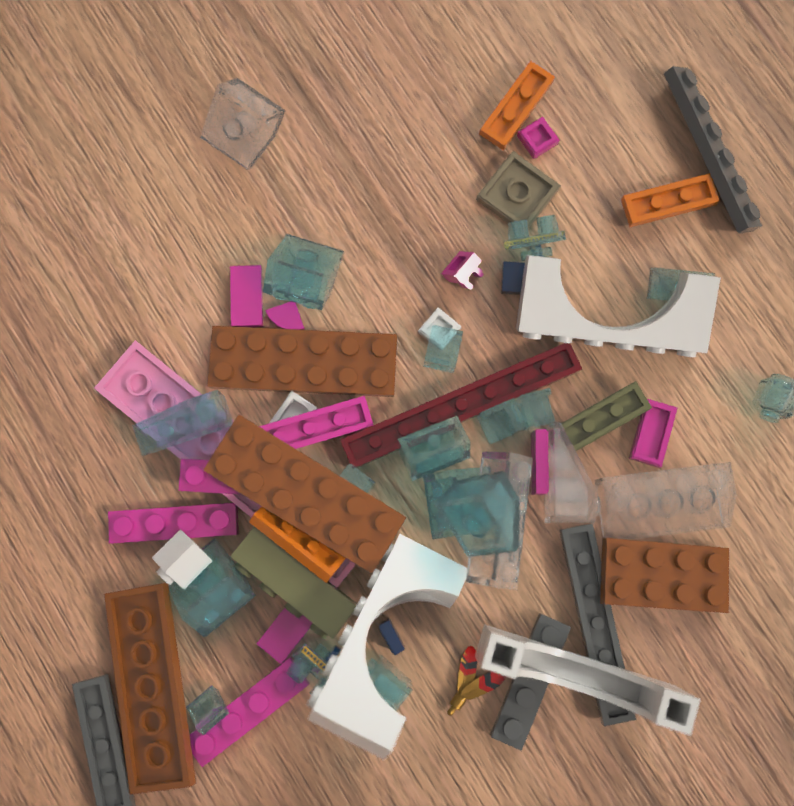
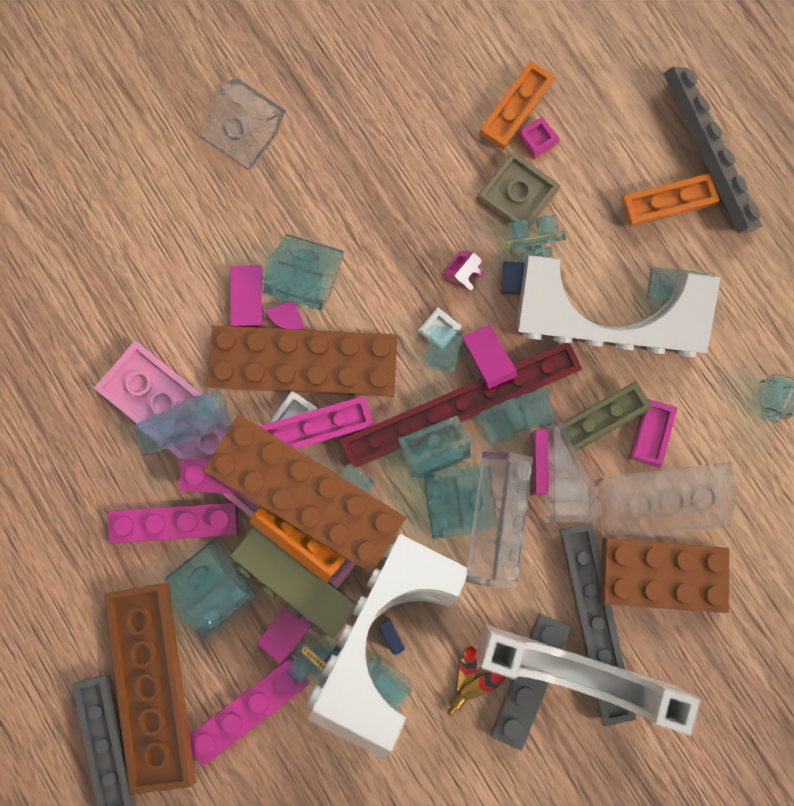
(181, 560): white brick -> none
(207, 710): clear light blue tile -> none
(483, 514): clear light blue slope -> none
(489, 356): none -> dark pink tile

